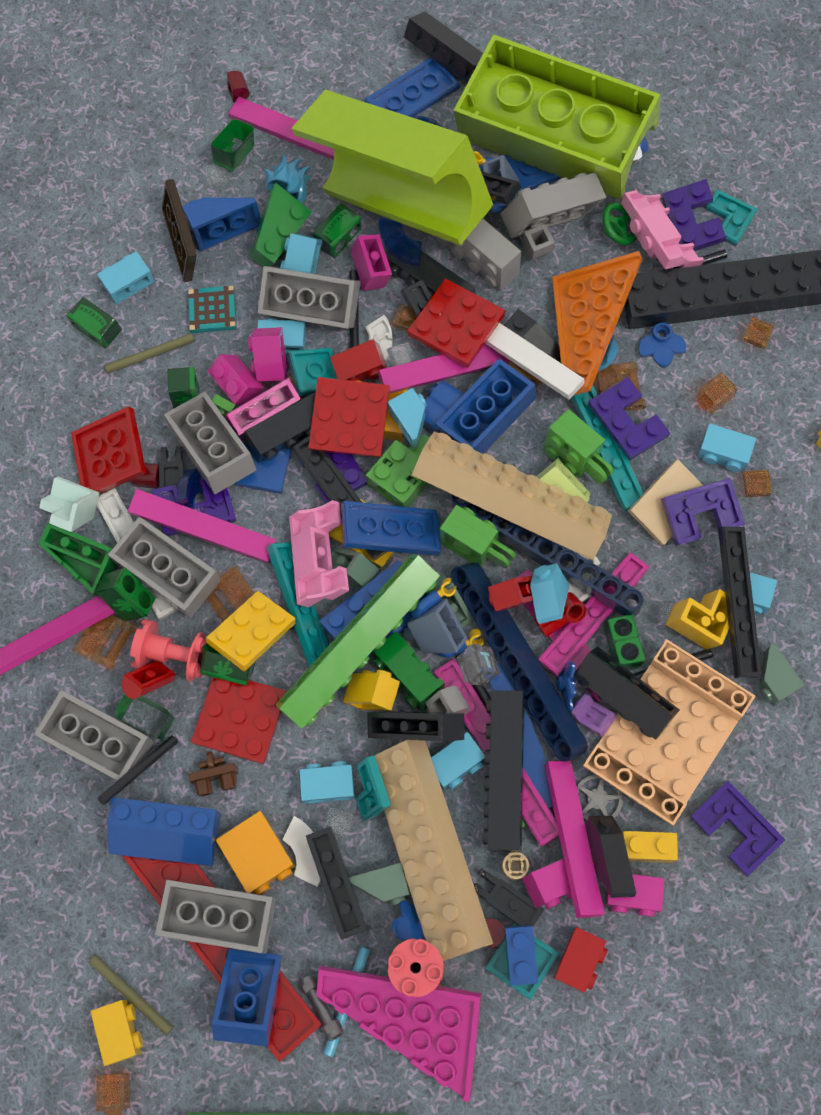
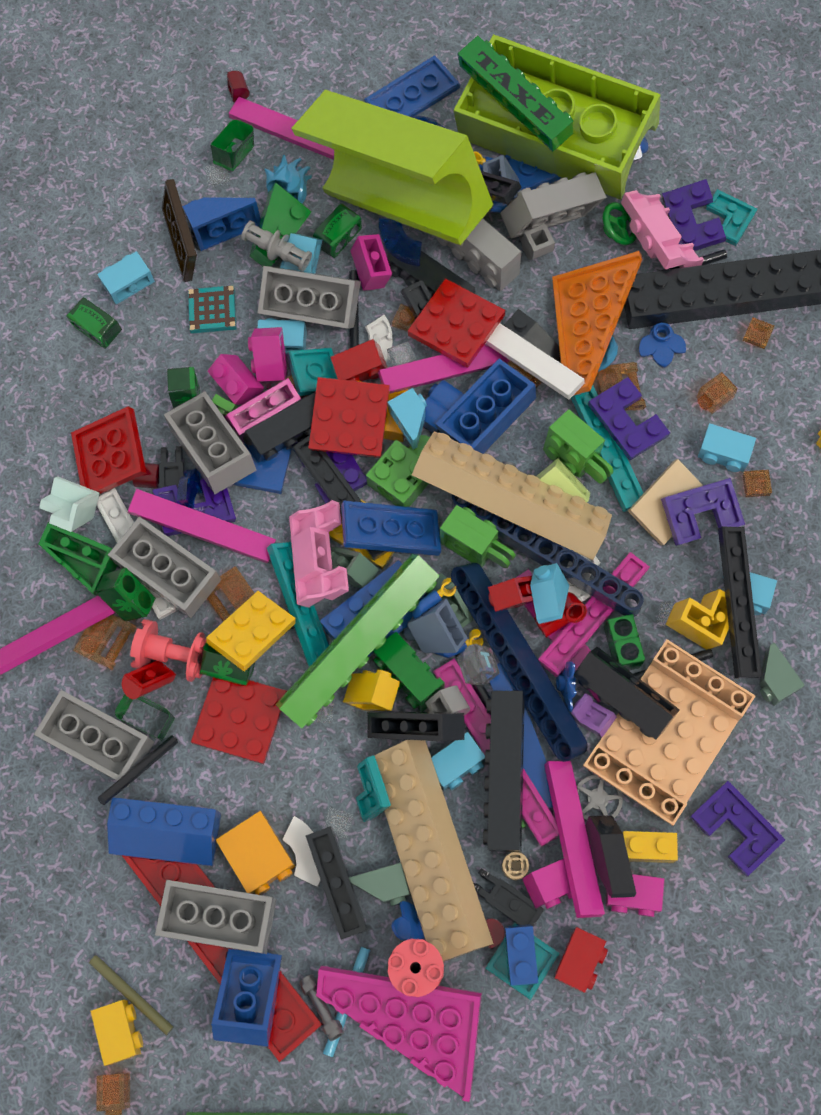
(149, 353): olive bar -> none
(203, 778): reddish brown hips -> none
(276, 246): none -> light grey piece
(327, 783): medium azure brick -> none
(443, 45): black brick -> none
(516, 93): none -> green brick

